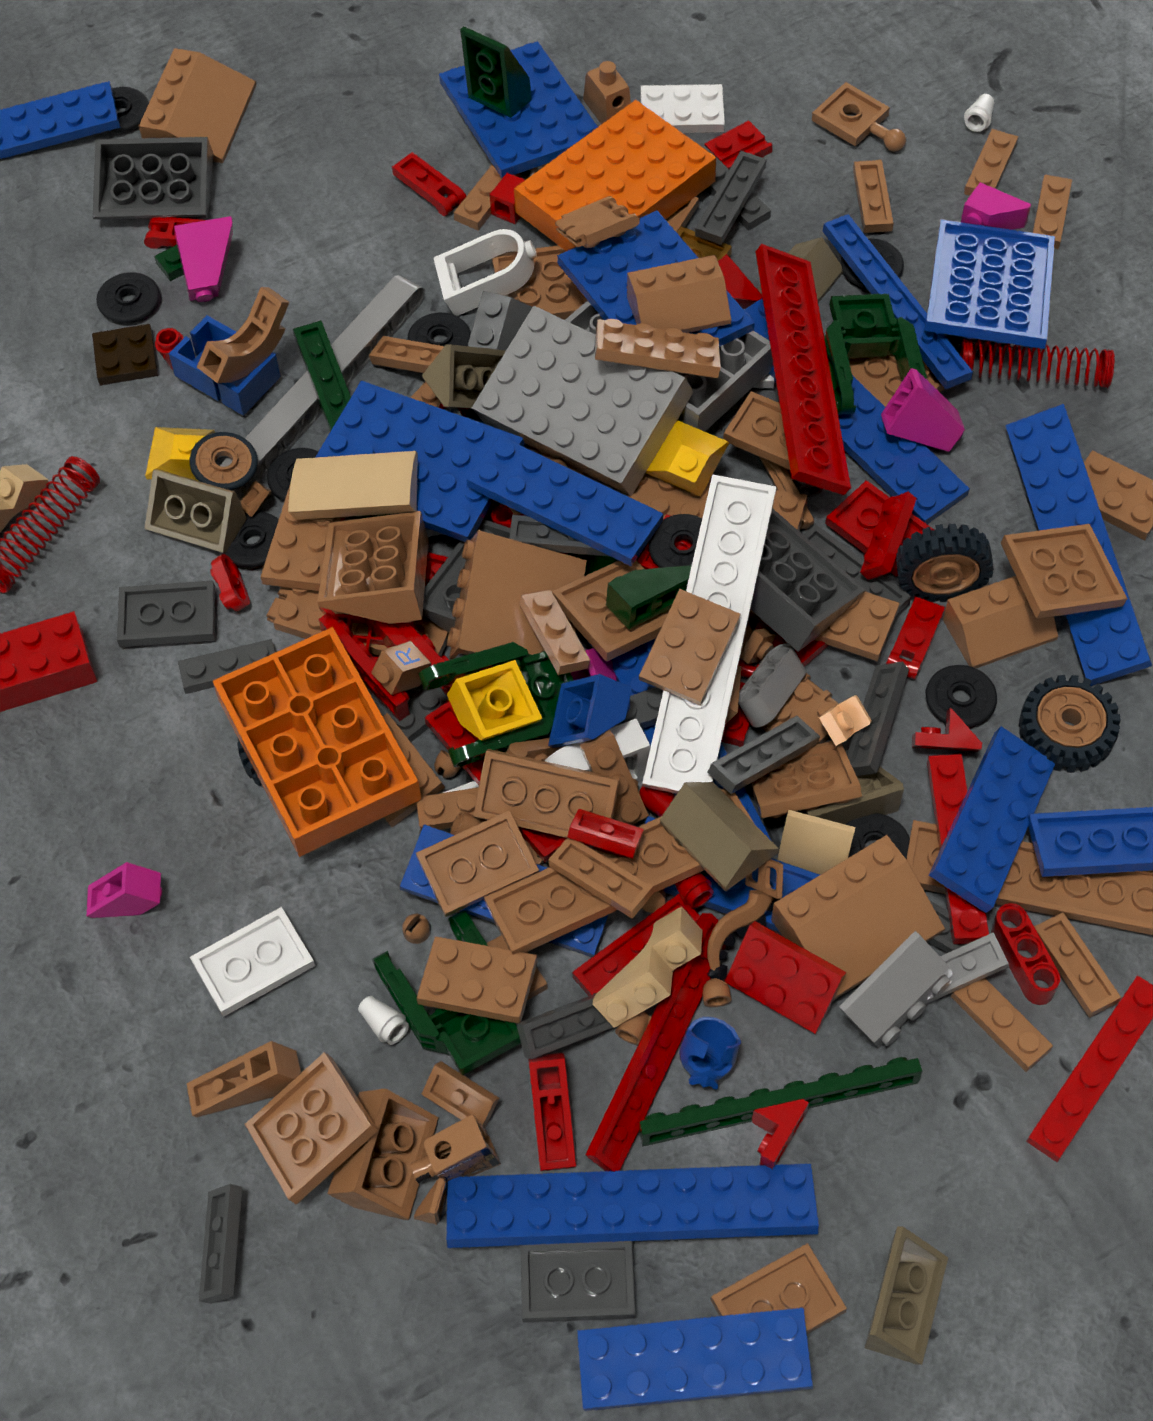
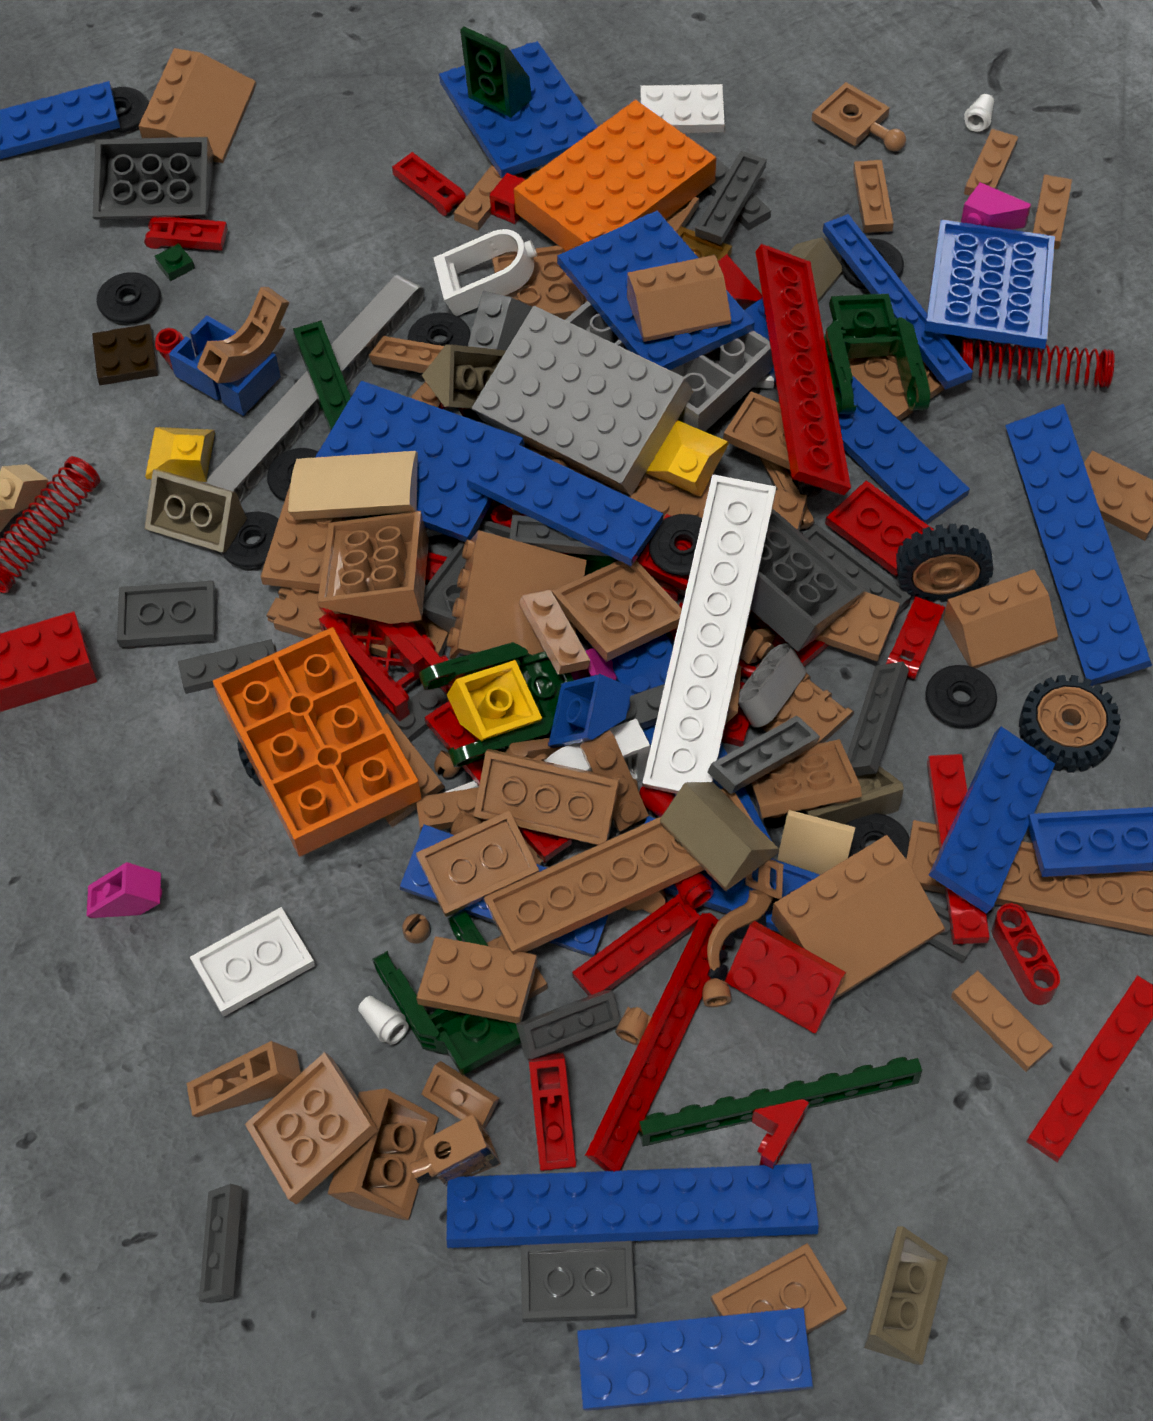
(203, 255): dark pink slope -> none
(224, 444): medium nougat wheel -> none
(230, 582): red plate -> none
(254, 498): medium nougat slope -> none
(400, 667): medium nougat brick -> none
(433, 1204): medium nougat slope -> none
(596, 222): medium nougat plate -> none
(601, 877): medium nougat plate -> none
(605, 91): medium nougat torso -> none
(605, 833): red plate -> none
(645, 593): dark green slope -> none
(649, 974): tan arch -> none
(657, 348): medium nougat plate -> none
(689, 647): medium nougat plate -> none
(709, 1051): blue helmet -> none
(741, 138): red plate -> none
(845, 719): light nougat bracket -> none
(888, 535): red plate -> none
(897, 991): light grey slope -> none
(922, 414): dark pink slope -> none
(956, 736): red slope -> none
(973, 963): light grey plate -> none
(1063, 571): medium nougat plate -> none
(1077, 965): medium nougat plate -> none

